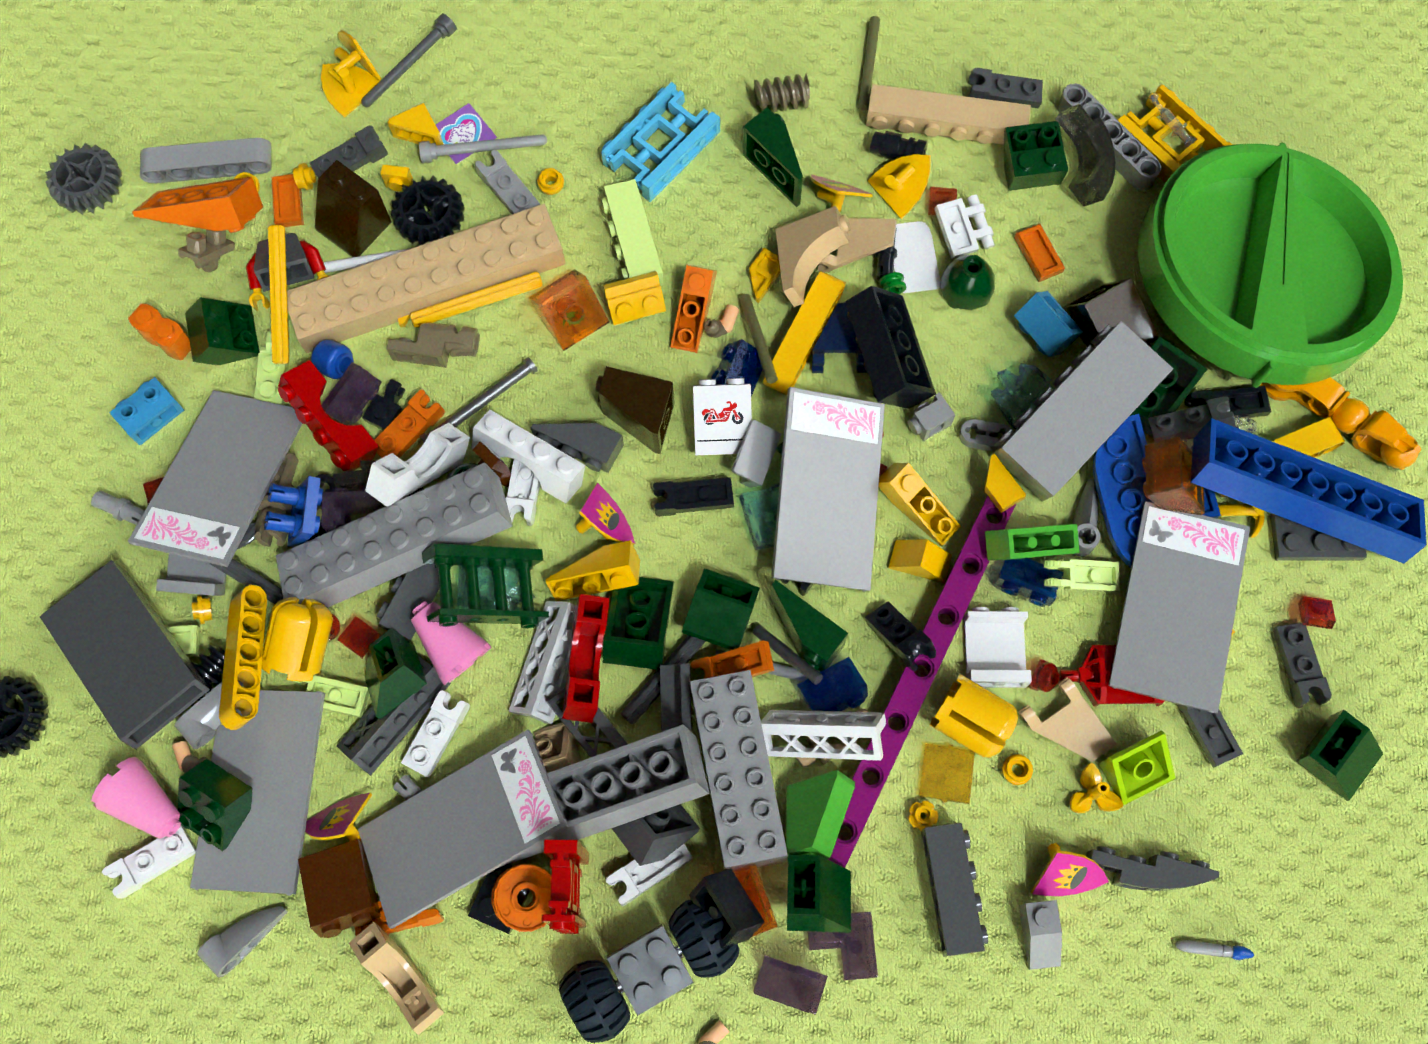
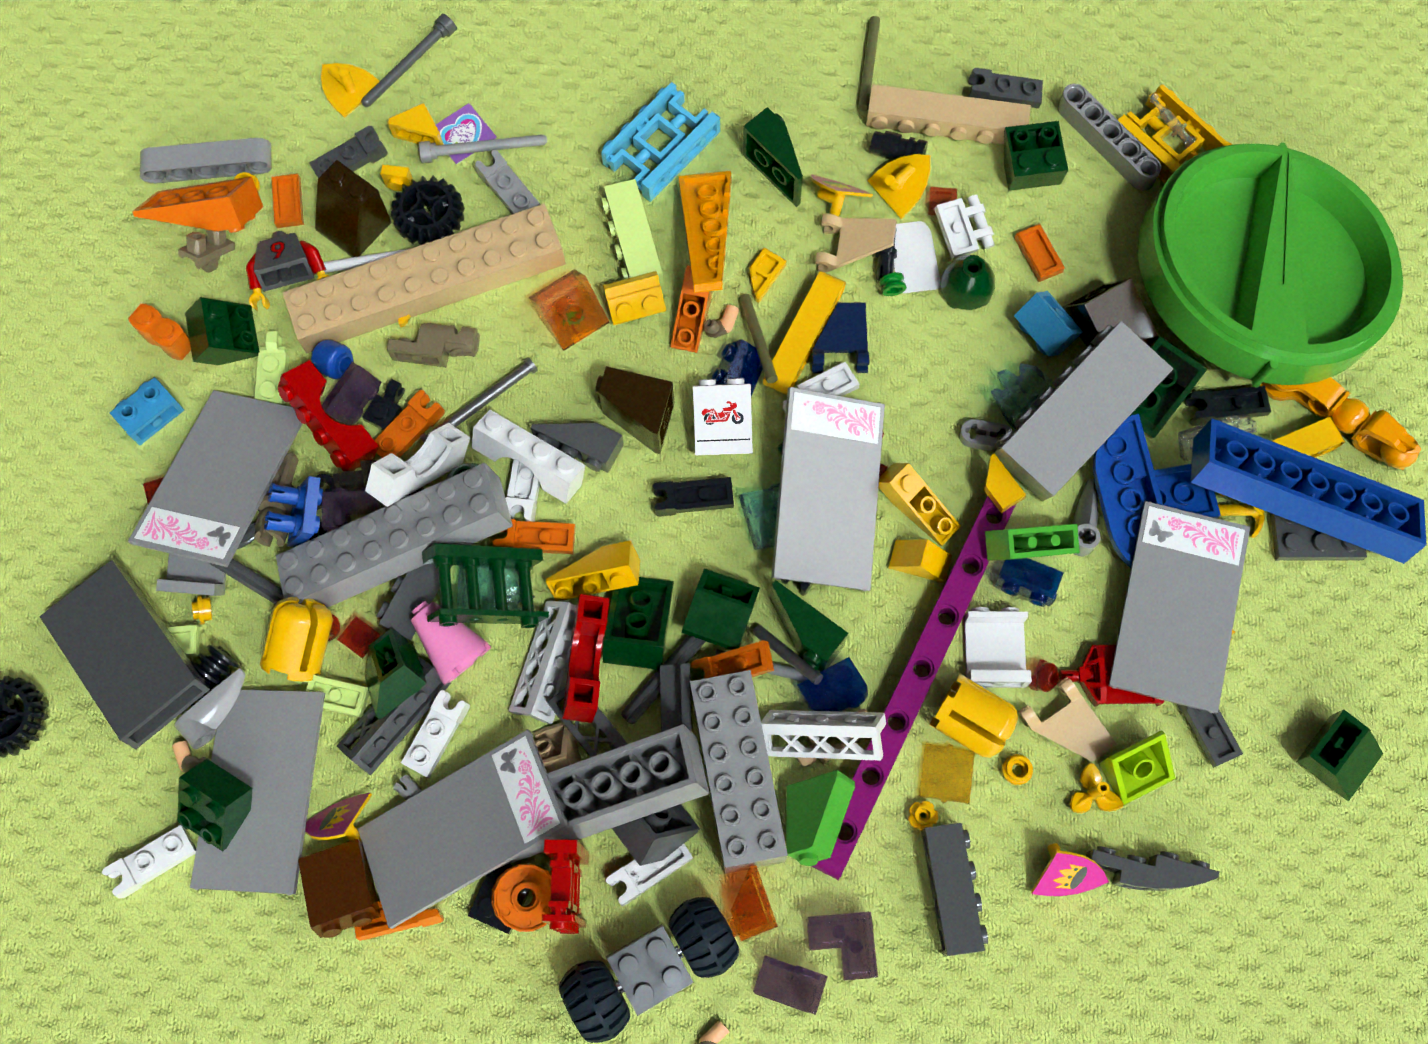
(84, 178): dark grey gear -> none
(119, 508): light grey pin -> none
(137, 800): bright pink cone -> none
(229, 948): light grey piece -> none
(235, 666): yellow beam -> none
(278, 294): yellow axle -> none
(304, 176): yellow plate -> none
(356, 55): yellow shield -> none
(398, 975): tan arch -> none
(476, 299): yellow axle -> none
(493, 462): reddish brown slope -> none
(548, 175): yellow plate -> none
(548, 536): none -> orange plate
(604, 516): dark pink shield -> none
(706, 218): none -> light orange wing
(731, 904): black brick -> none
(756, 454): light grey panel -> none
(782, 93): dark tan piece -> none
(805, 245): tan arch -> none
(818, 895): dark green slope -> none
(834, 381): none -> white hinge
(889, 348): black brick -> none
(900, 634): black plate -> none
(931, 418): light grey brick -> none
(1041, 934): light grey slope -> none
(1085, 575): yellowish green hinge -> none
(1094, 152): clear smoke arch -> none
(1169, 477): clear orange slope -> none
(1190, 421): dark grey plate -> none
(1236, 952): light grey piece -> none
(1301, 665): dark grey plate -> none
(1317, 612): clear red plate -> none

